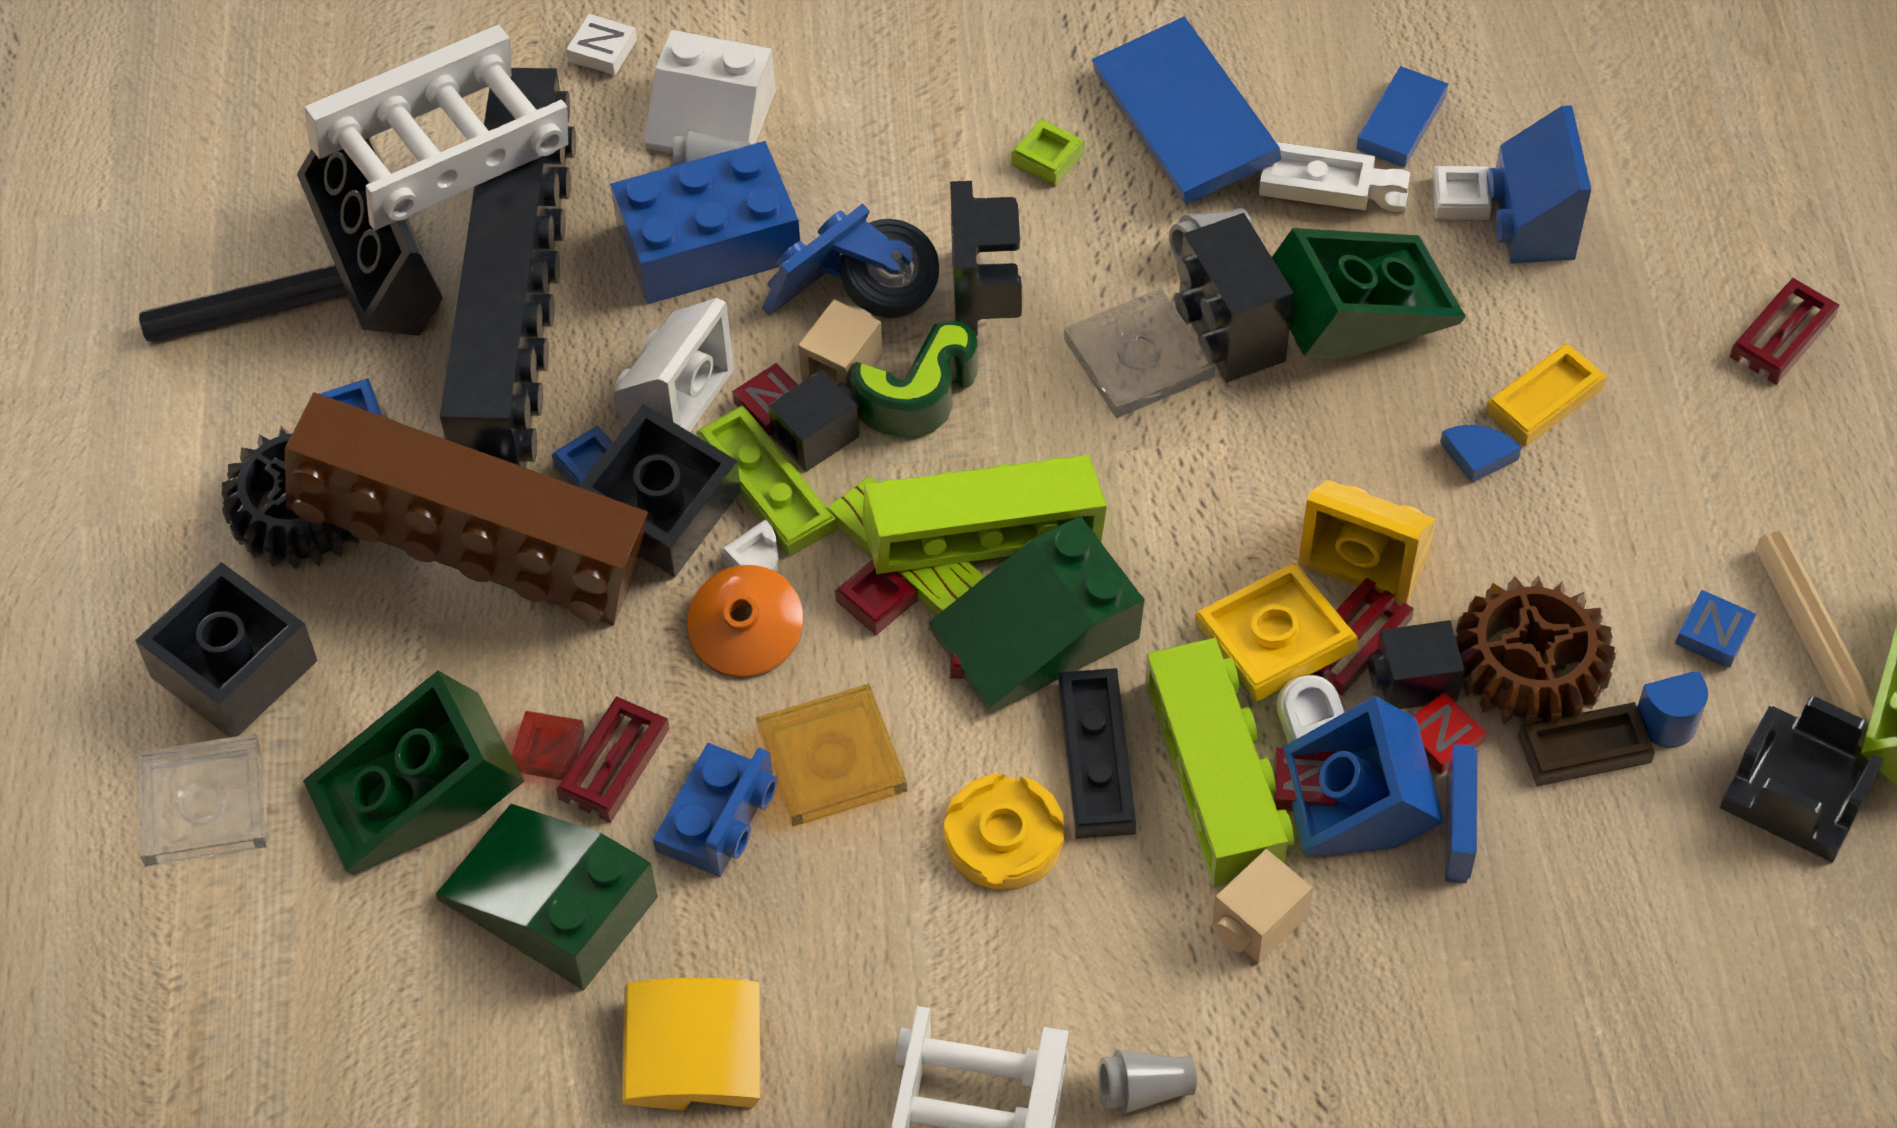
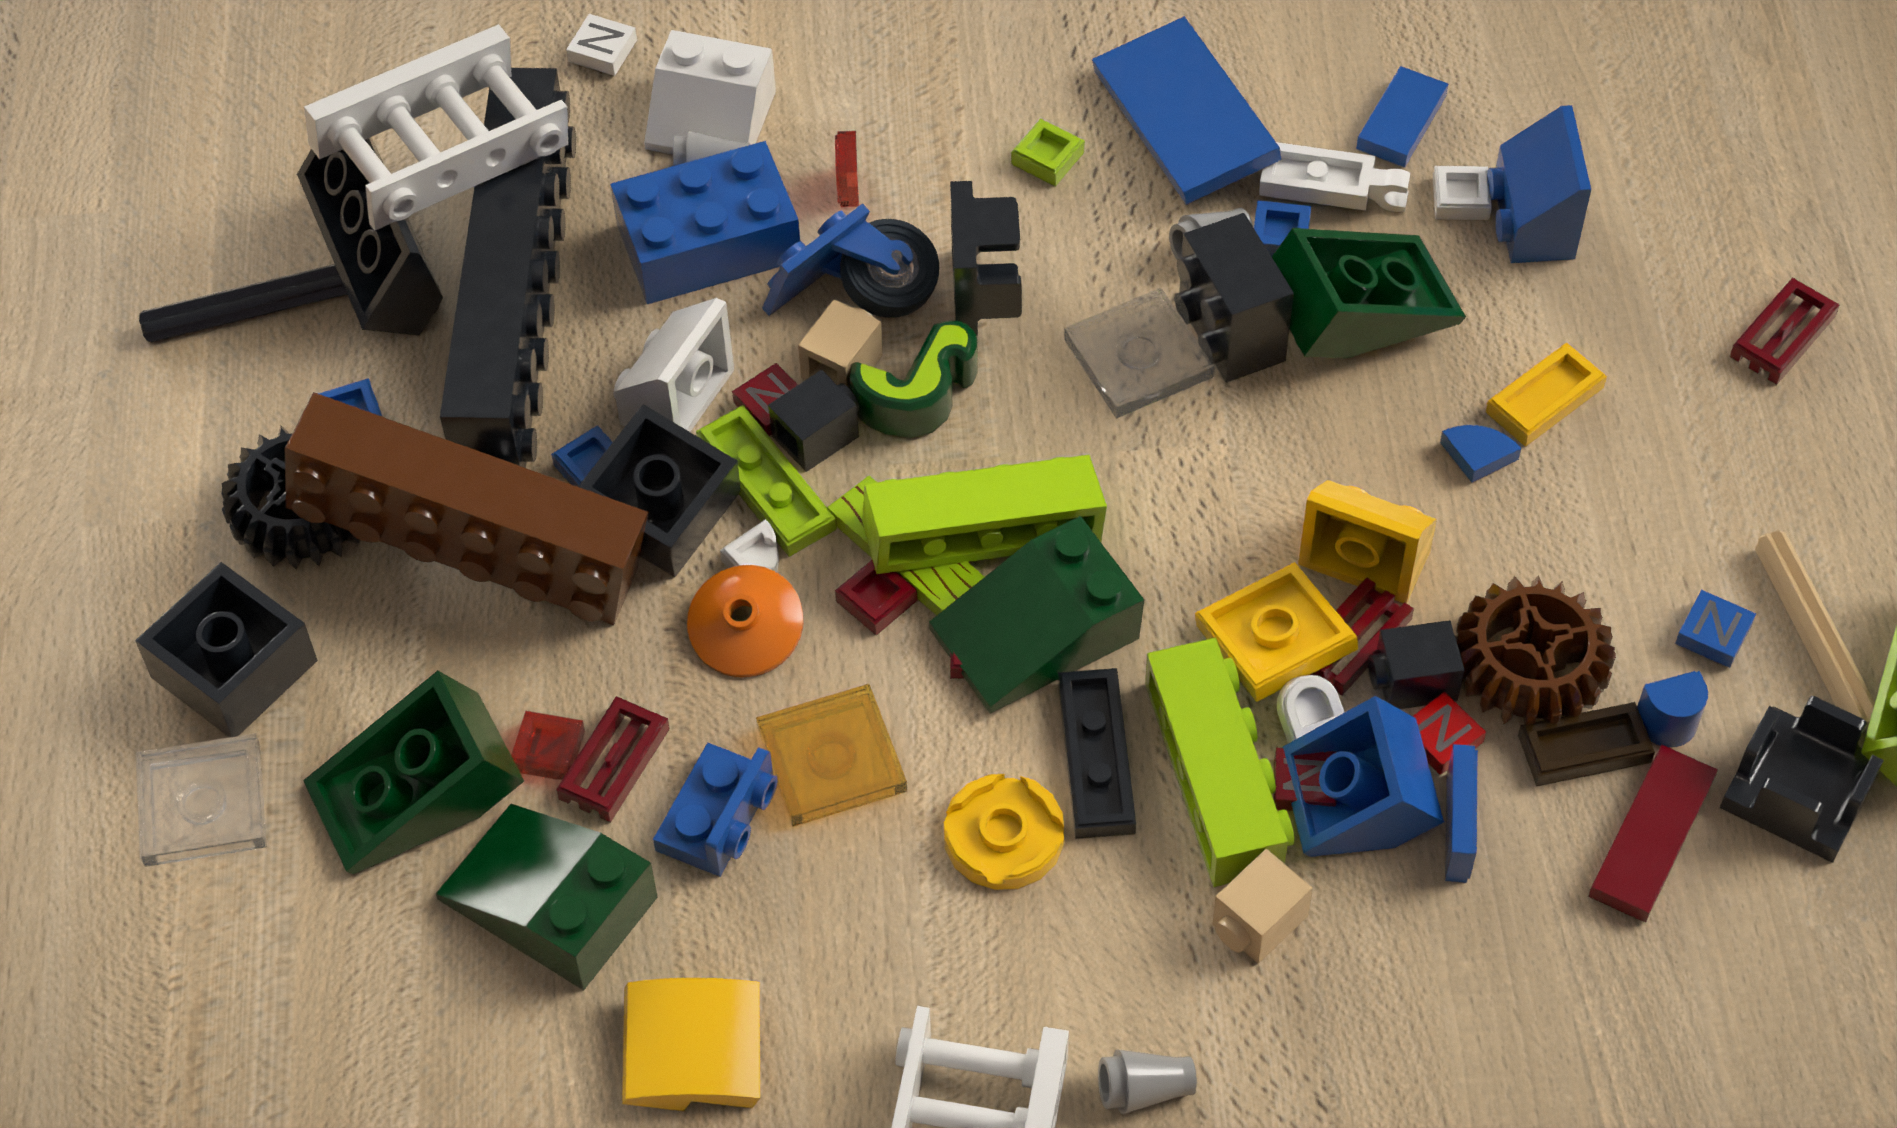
(847, 168): none -> clear red tile
(1277, 219): none -> blue plate
(1653, 833): none -> dark red tile

